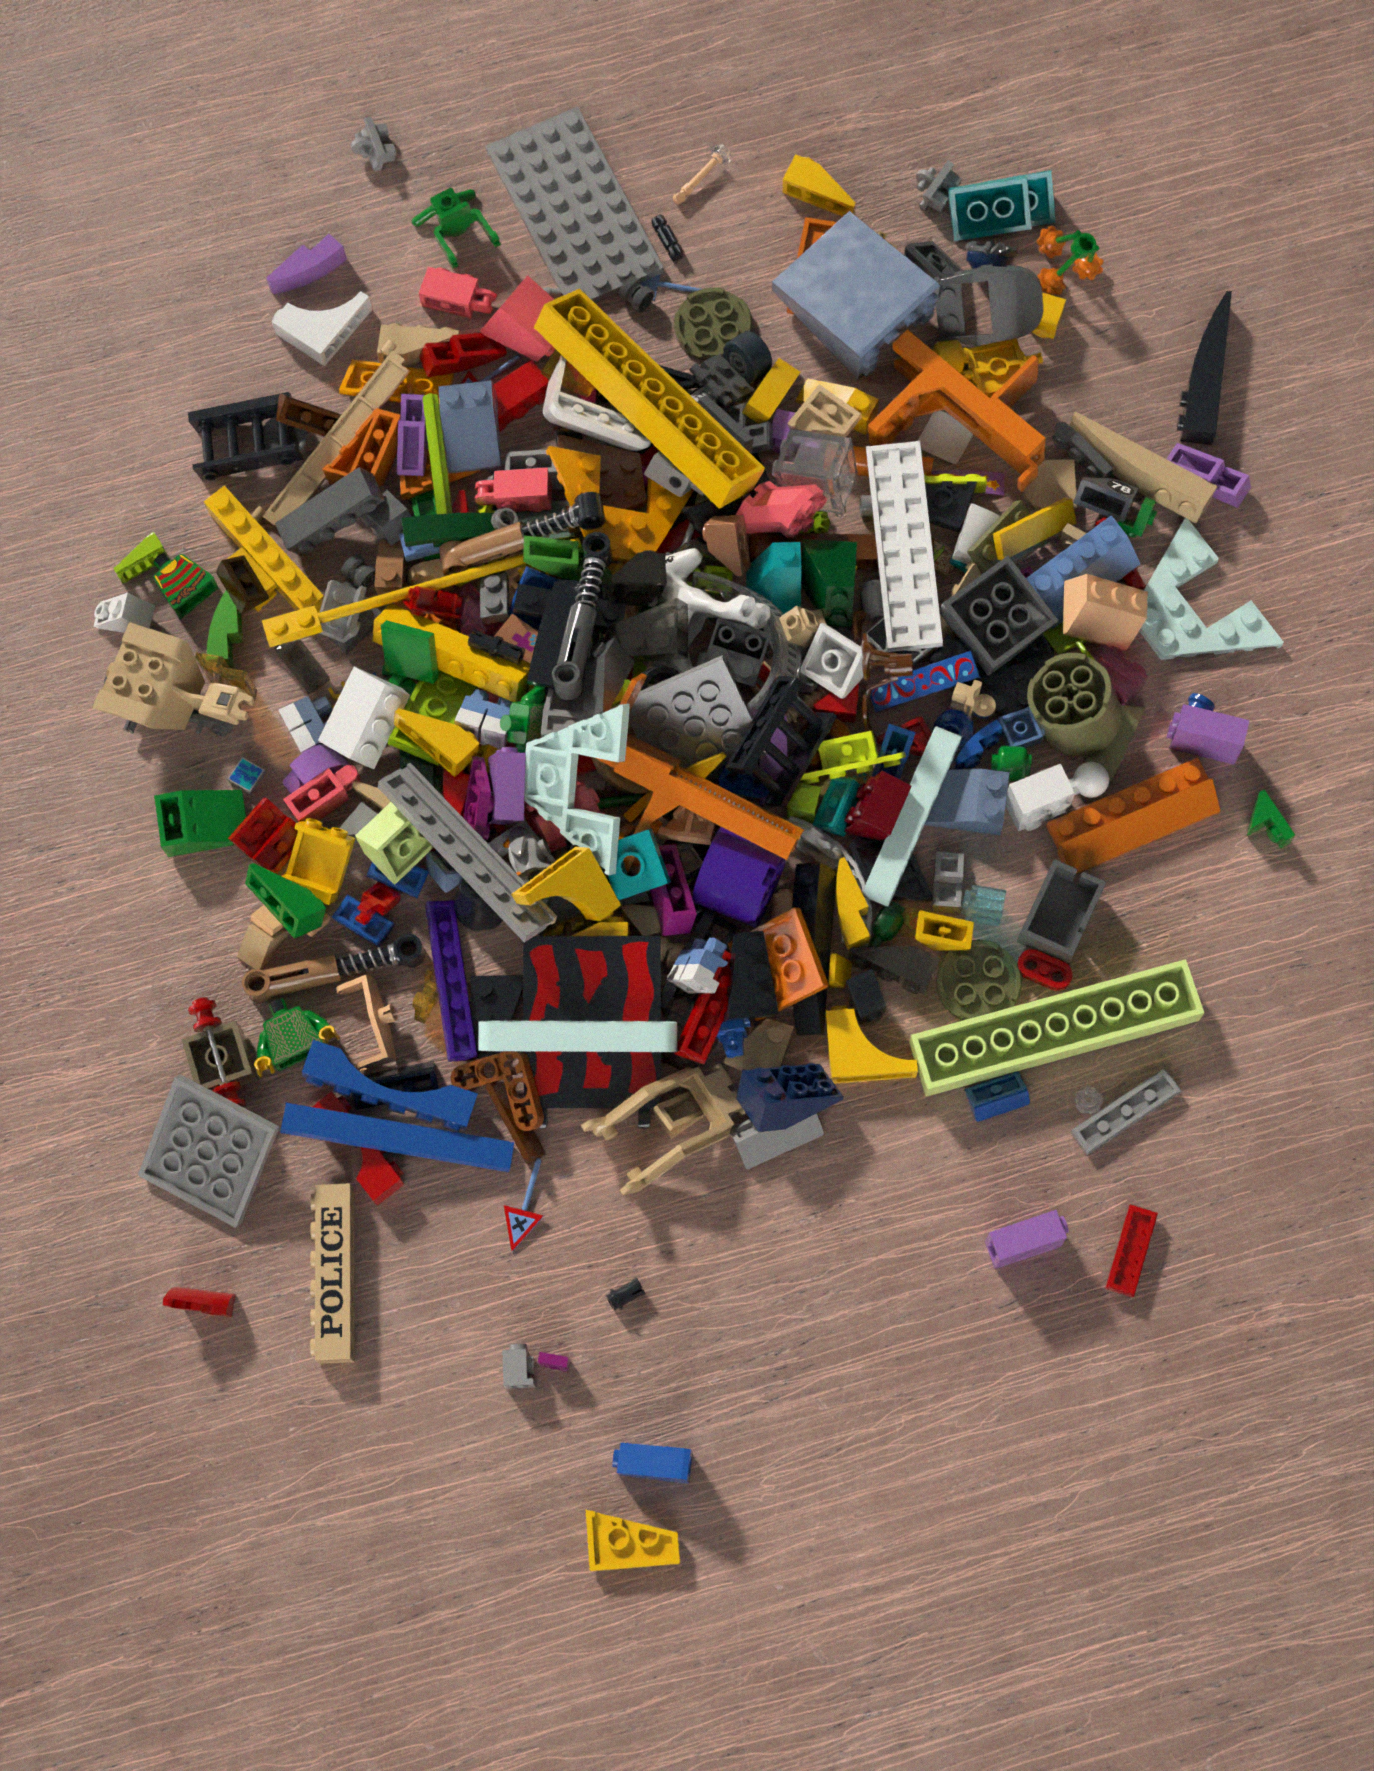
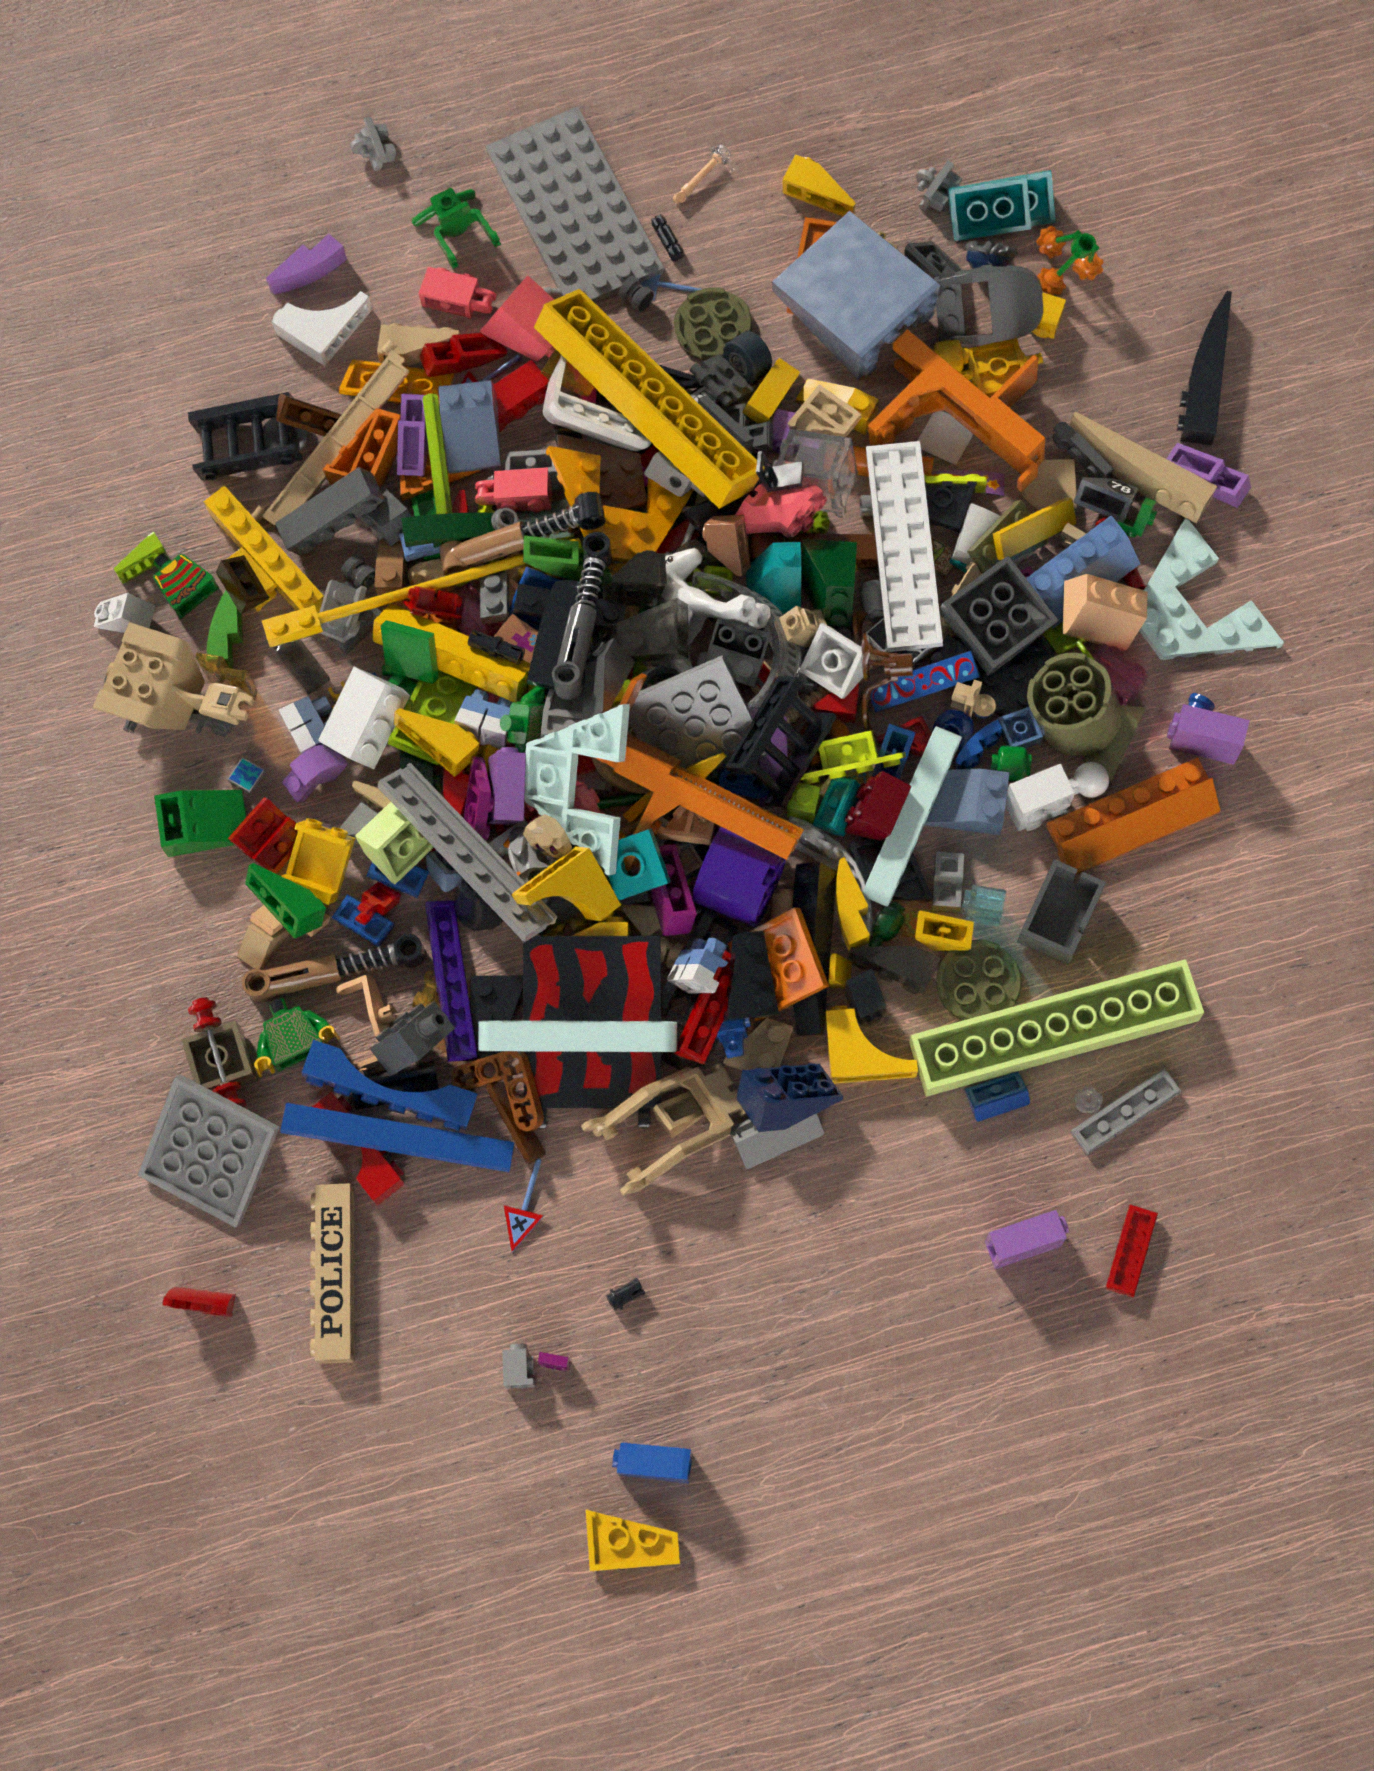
(322, 794): coral brick -> none
(411, 1037): none -> dark grey brick
(548, 837): none -> tan rock
(780, 476): none -> bracket
(1045, 968): red plate -> none
(1267, 814): green slope -> none

